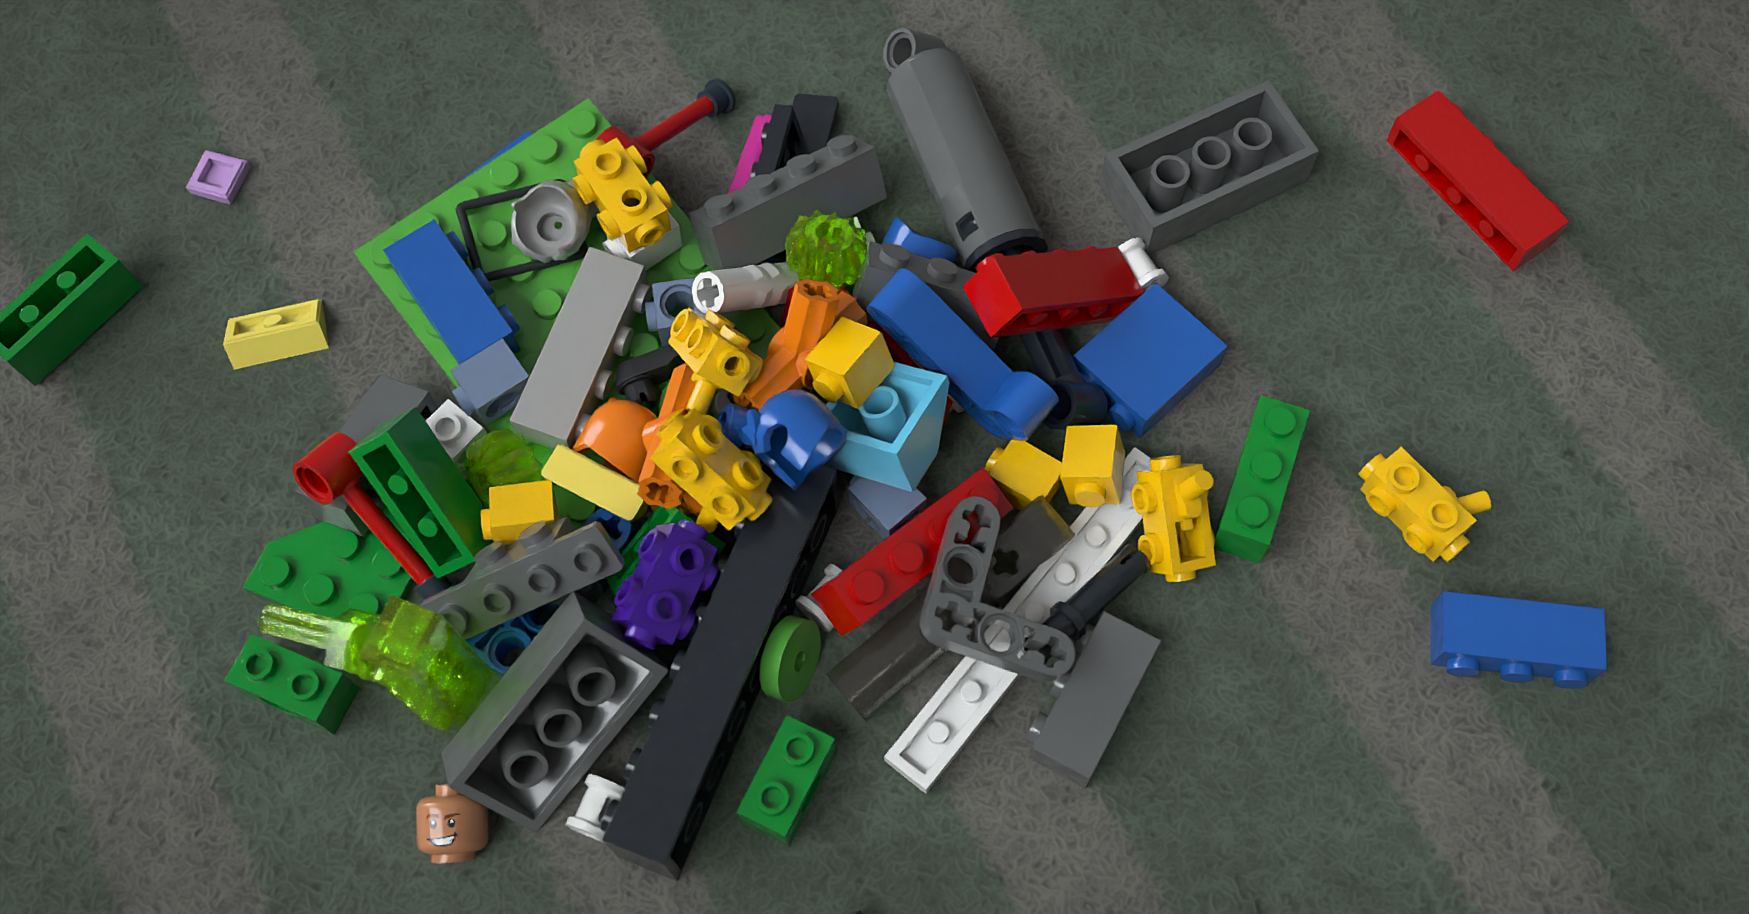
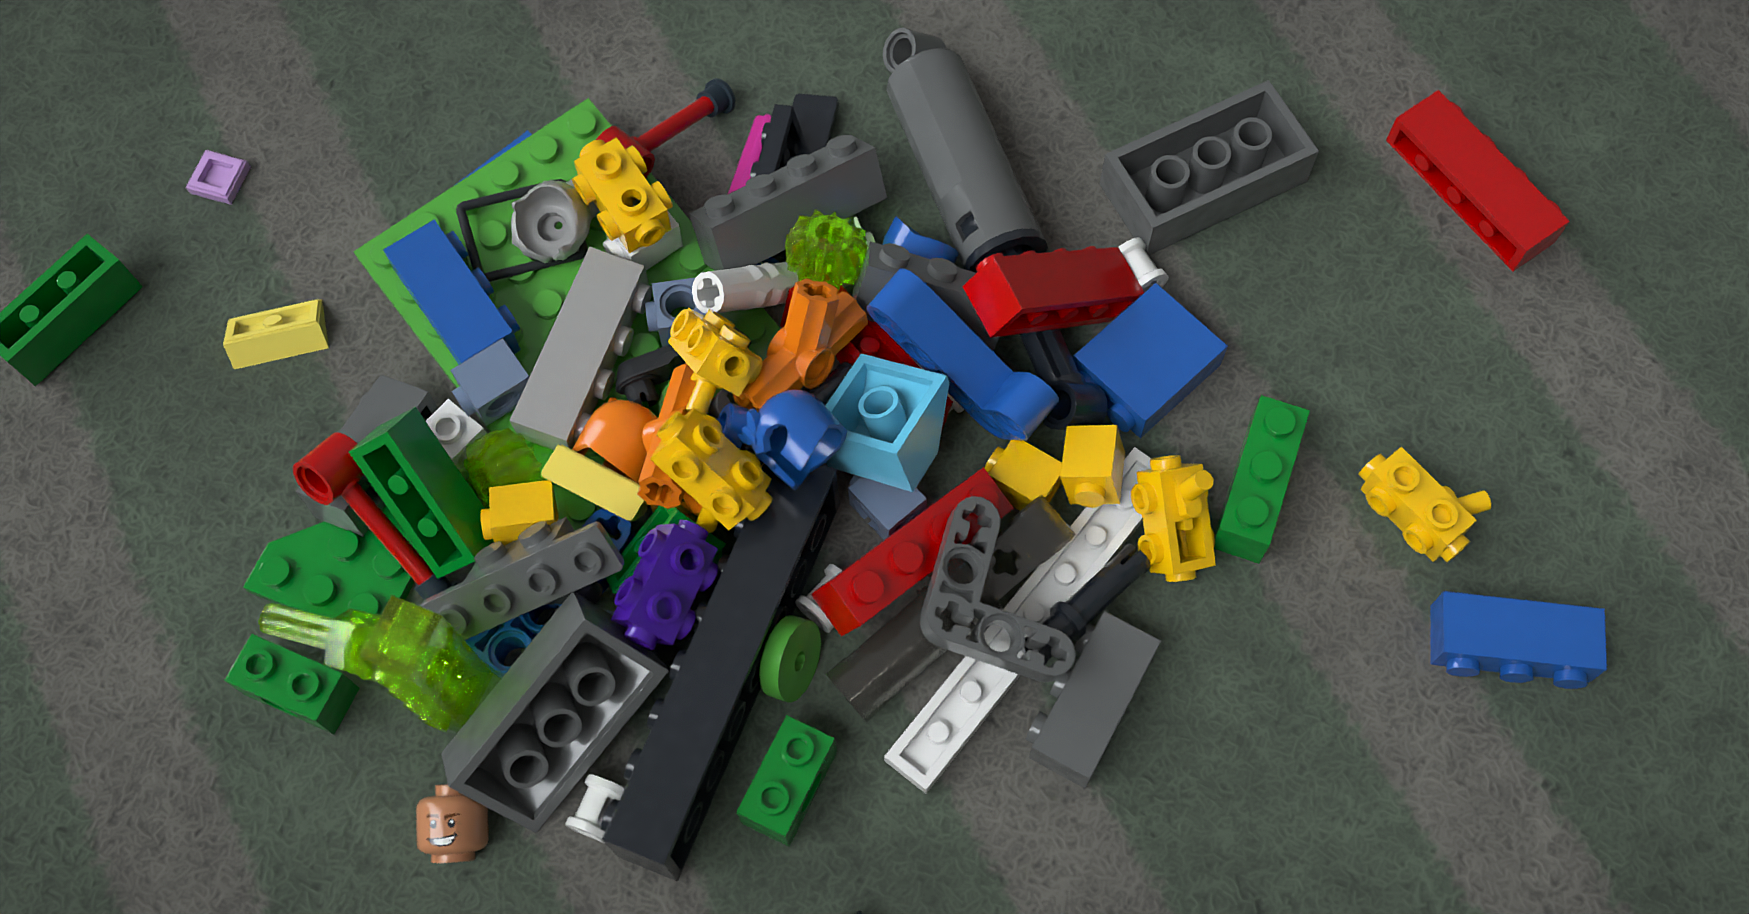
(849, 363): yellow brick -> none

